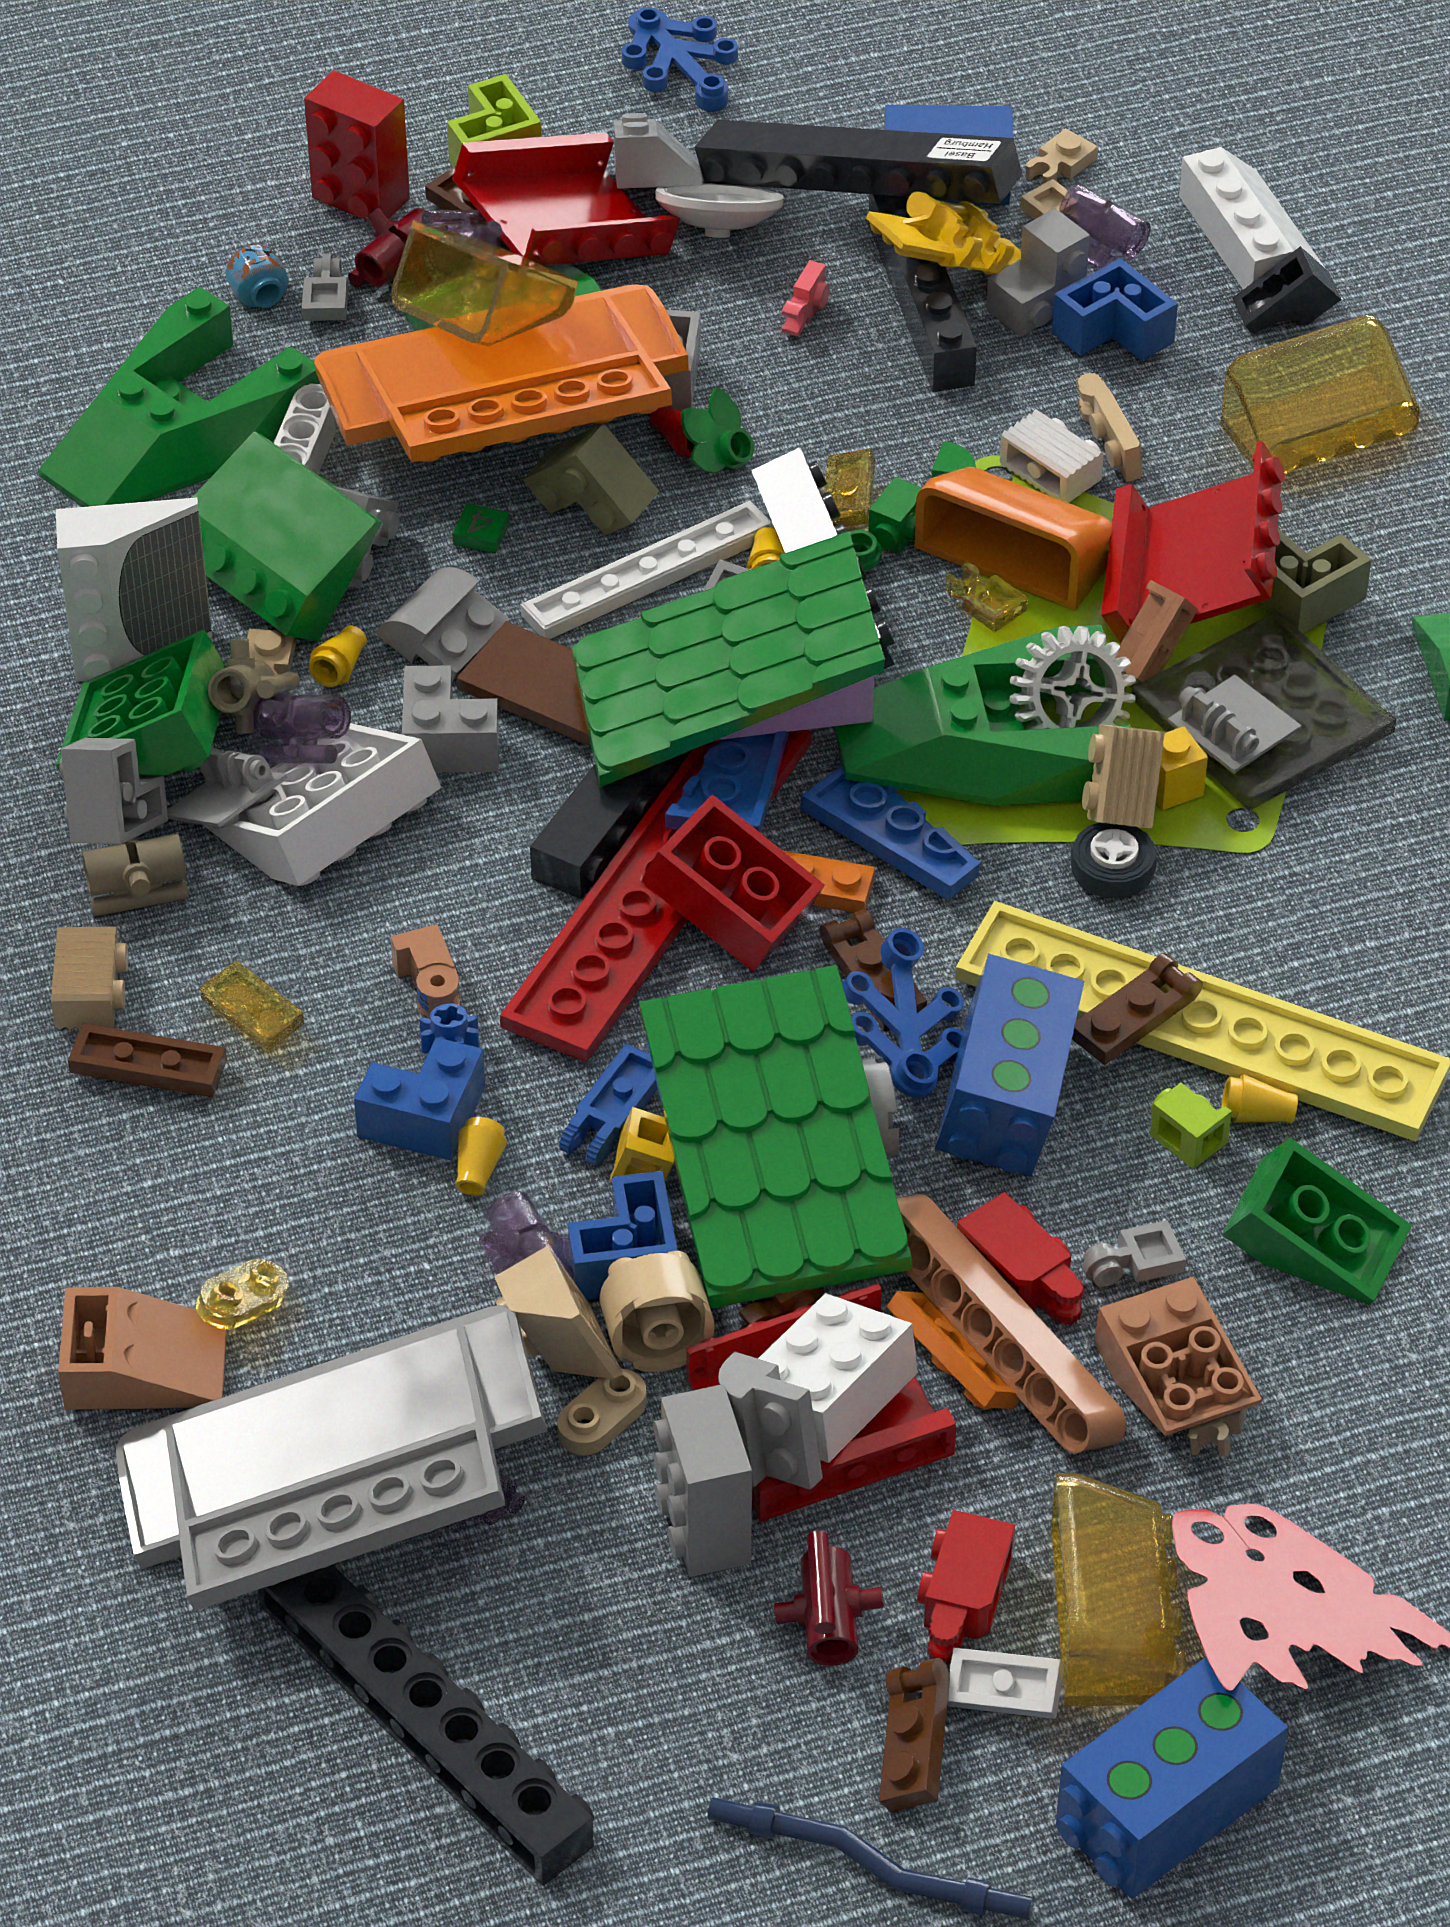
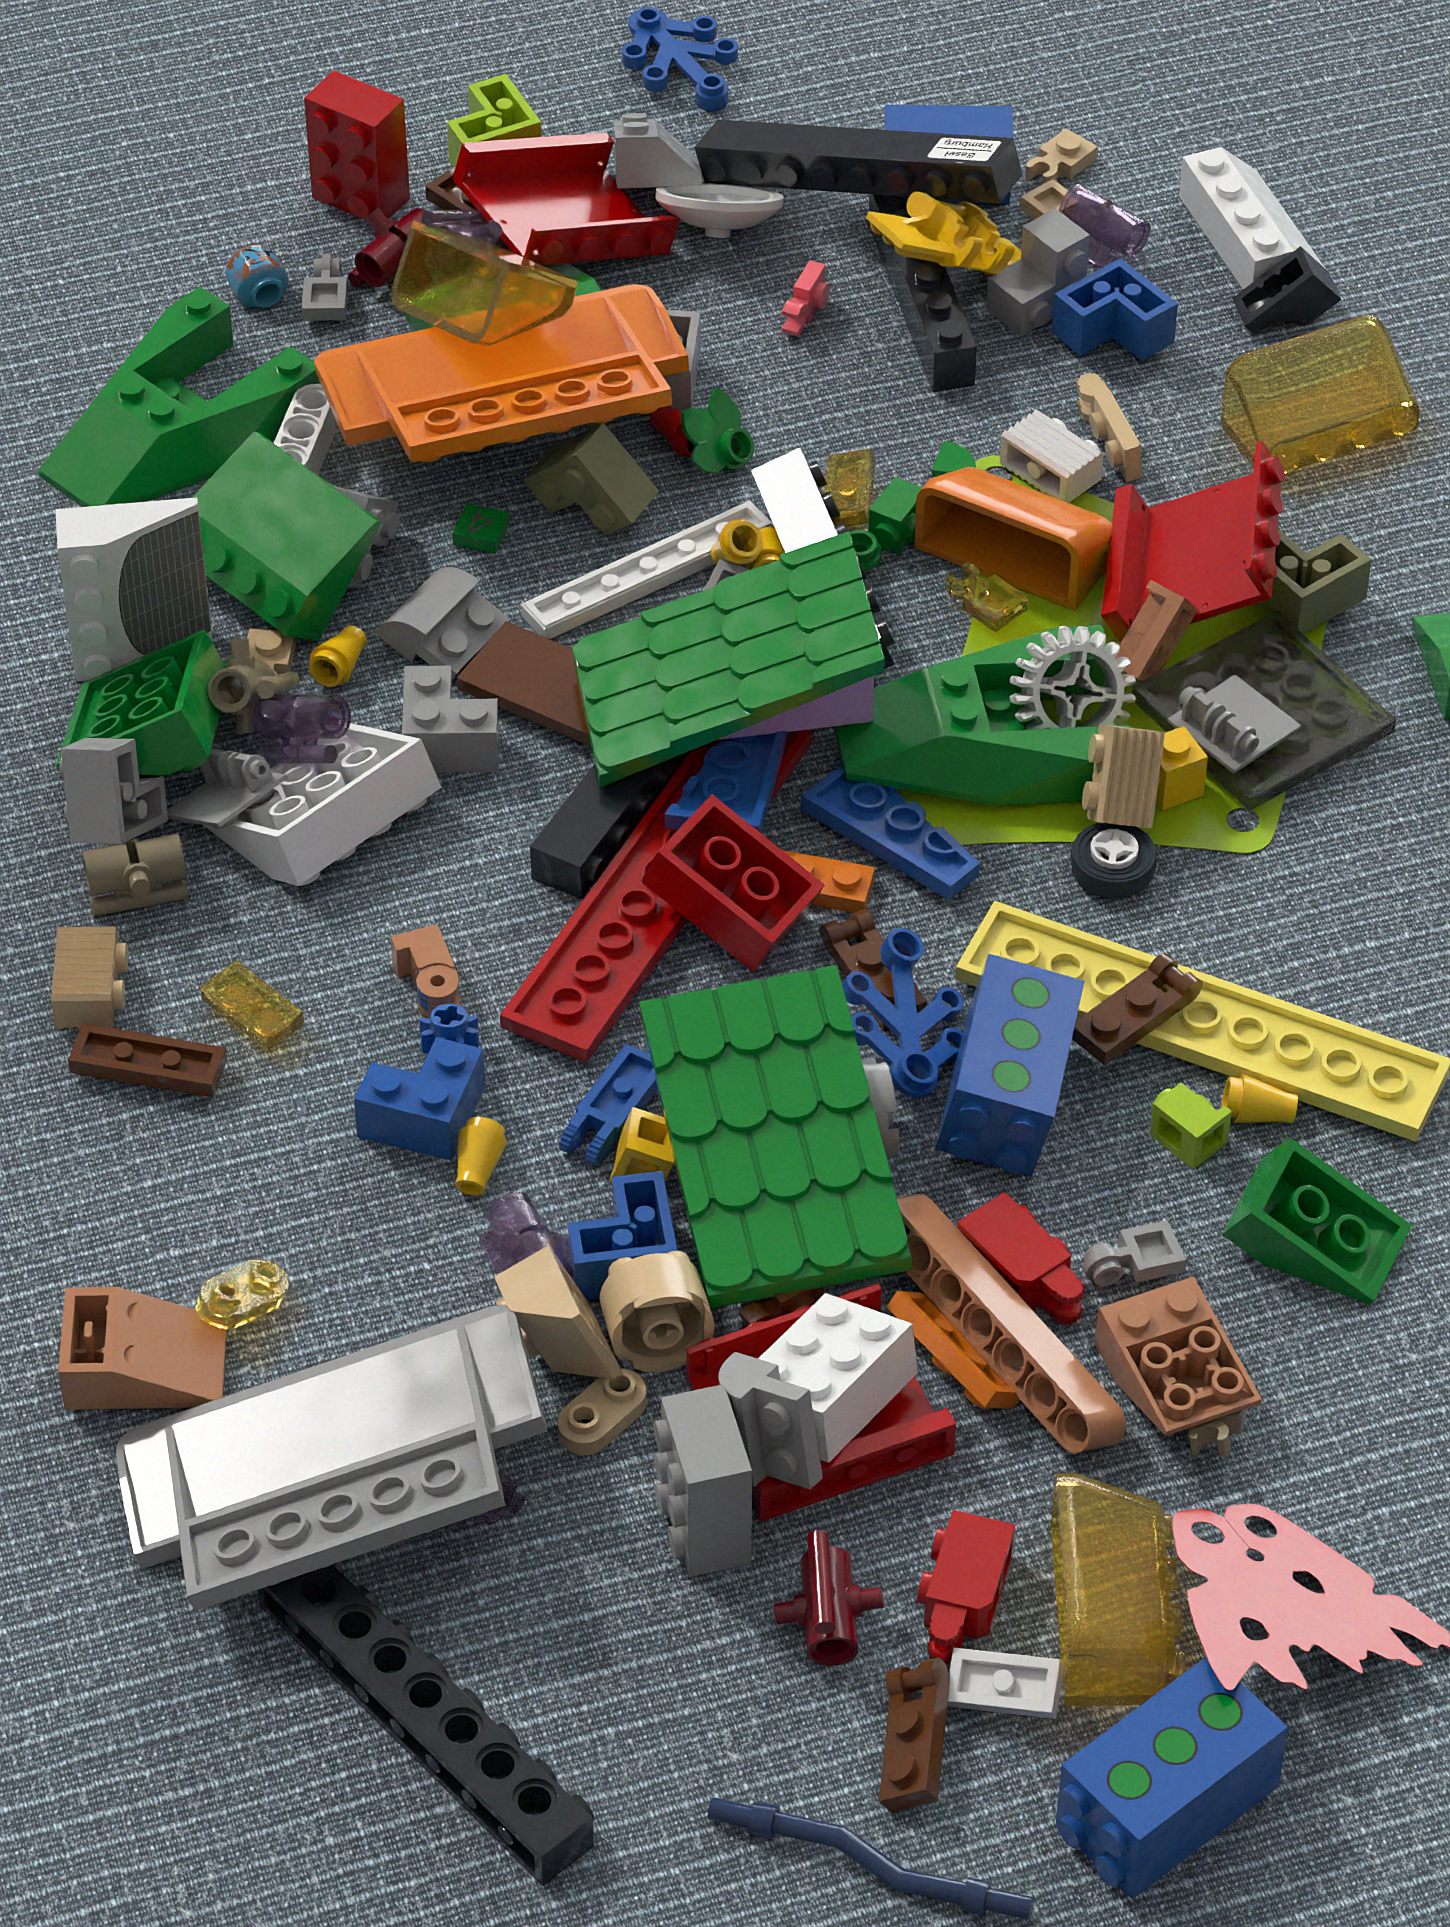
(737, 543): none -> yellow cone

